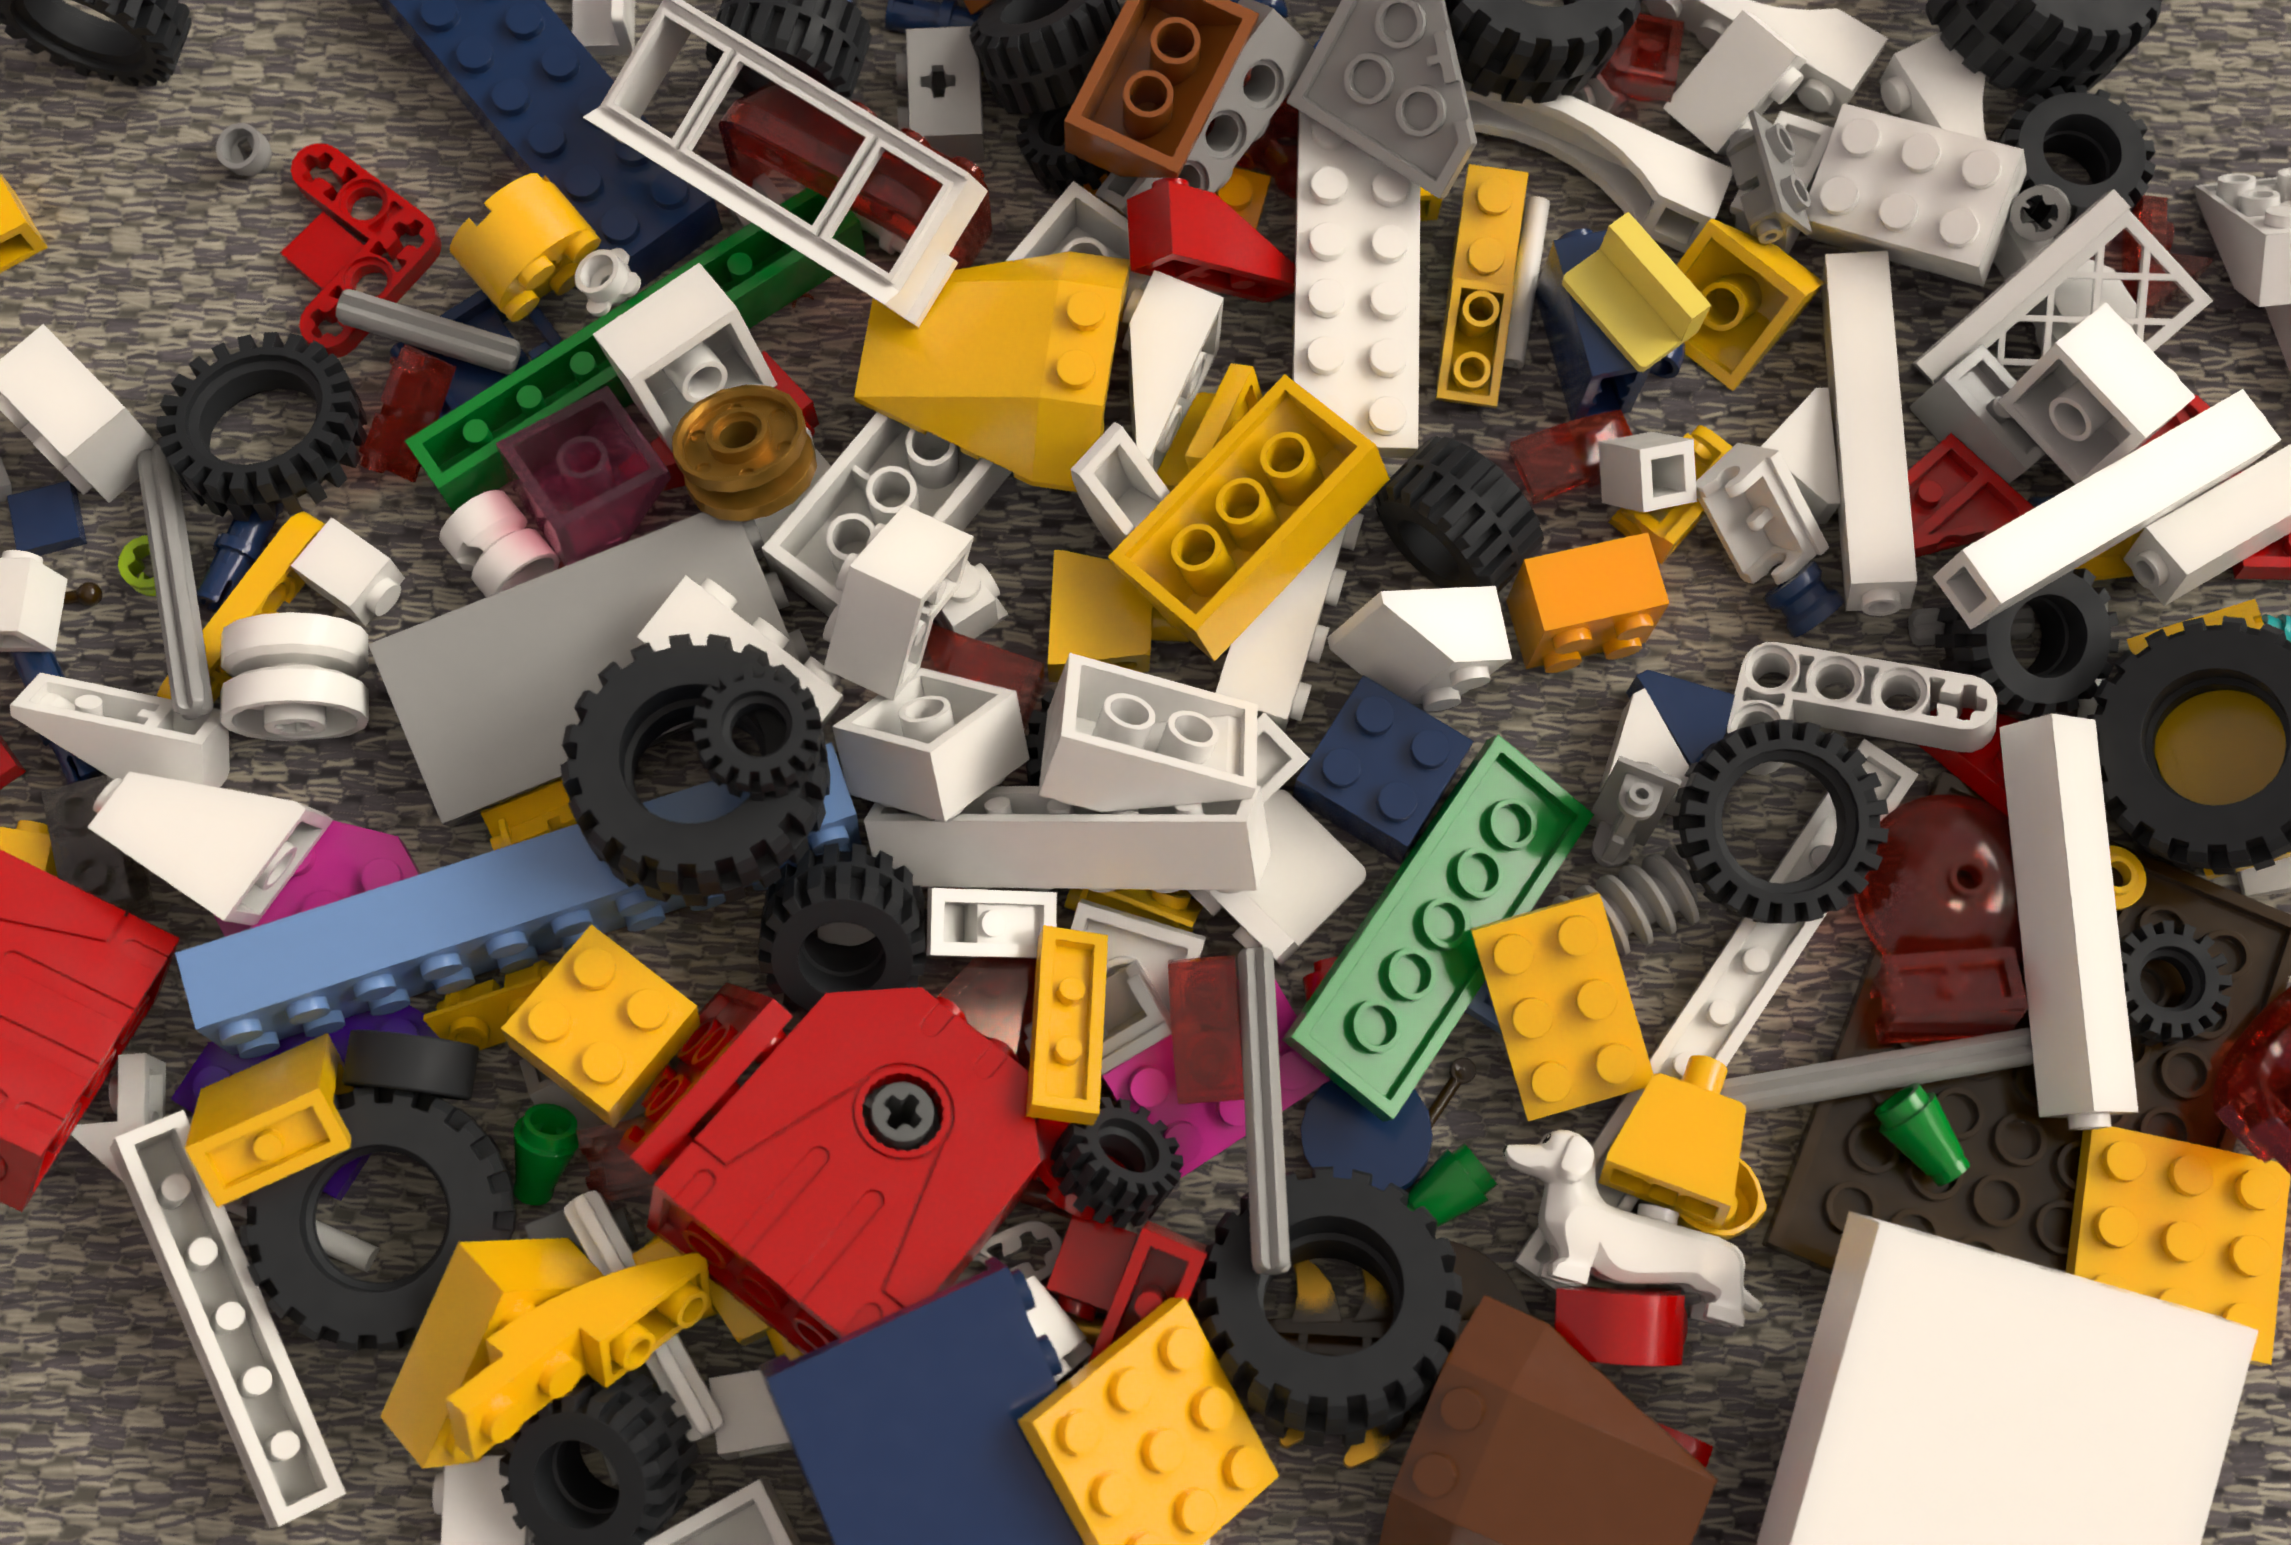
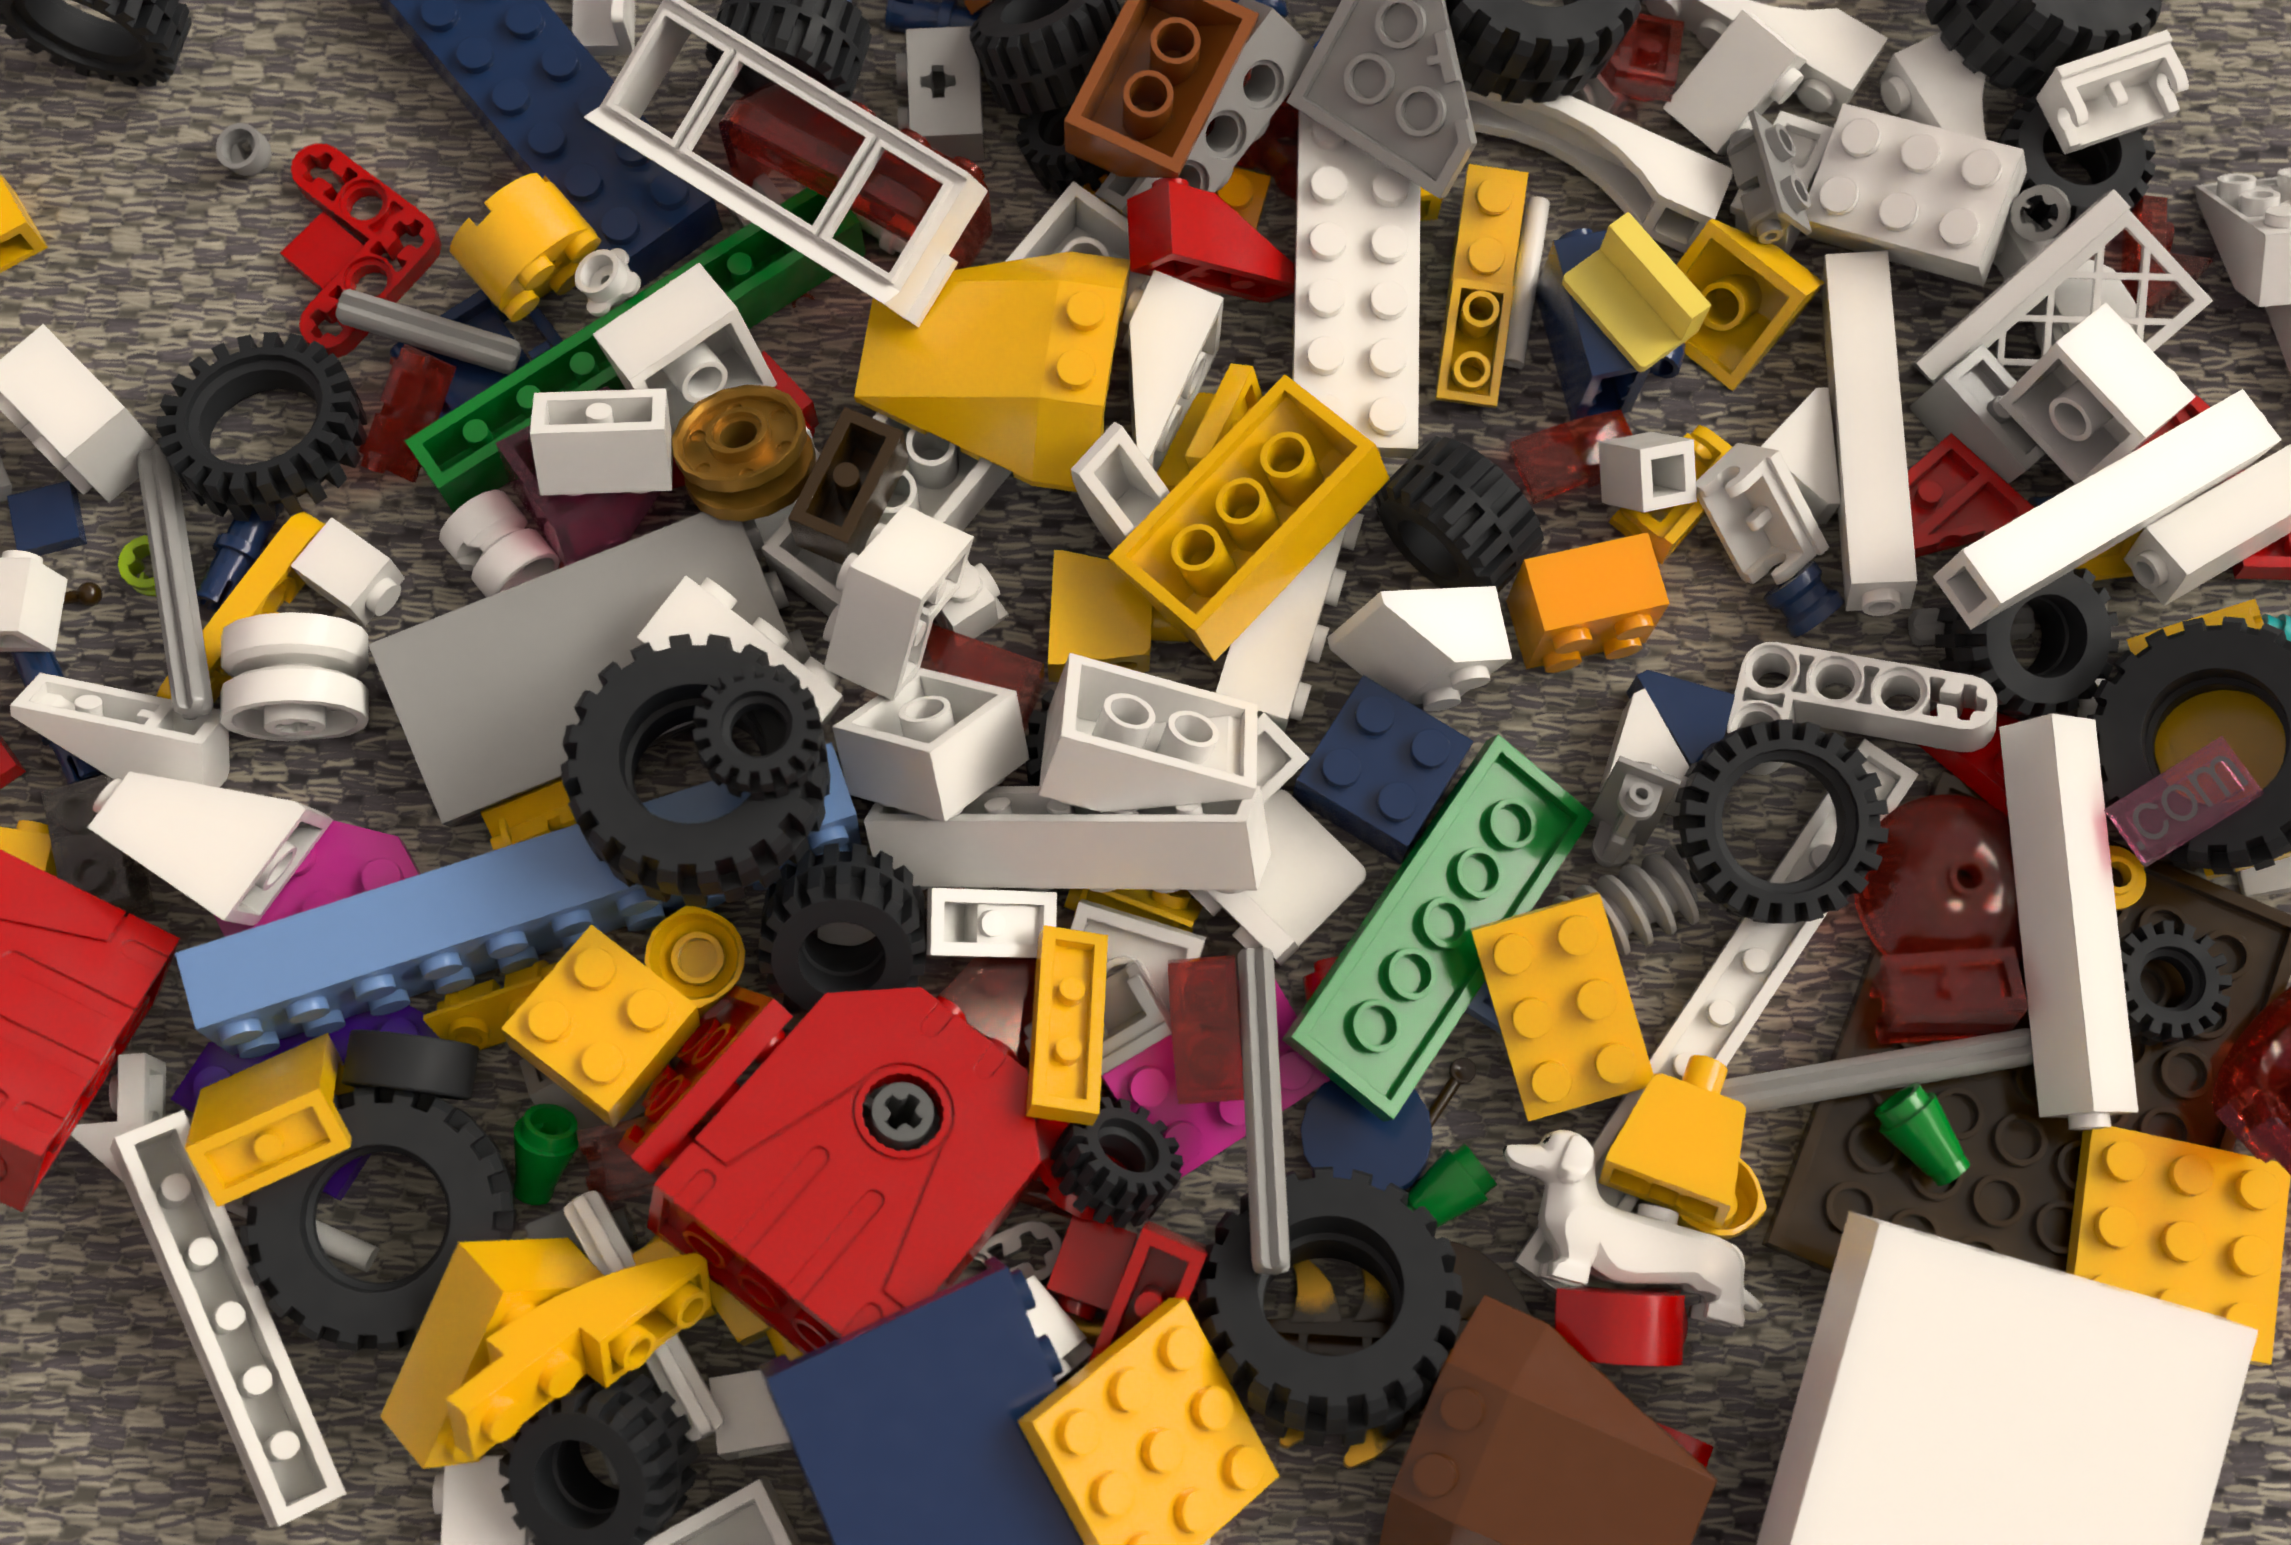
(602, 441): none -> white brick
(697, 955): none -> yellow hat
(849, 486): none -> dark brown brick
(2113, 92): none -> white hinge
(2183, 801): none -> clear pink tile

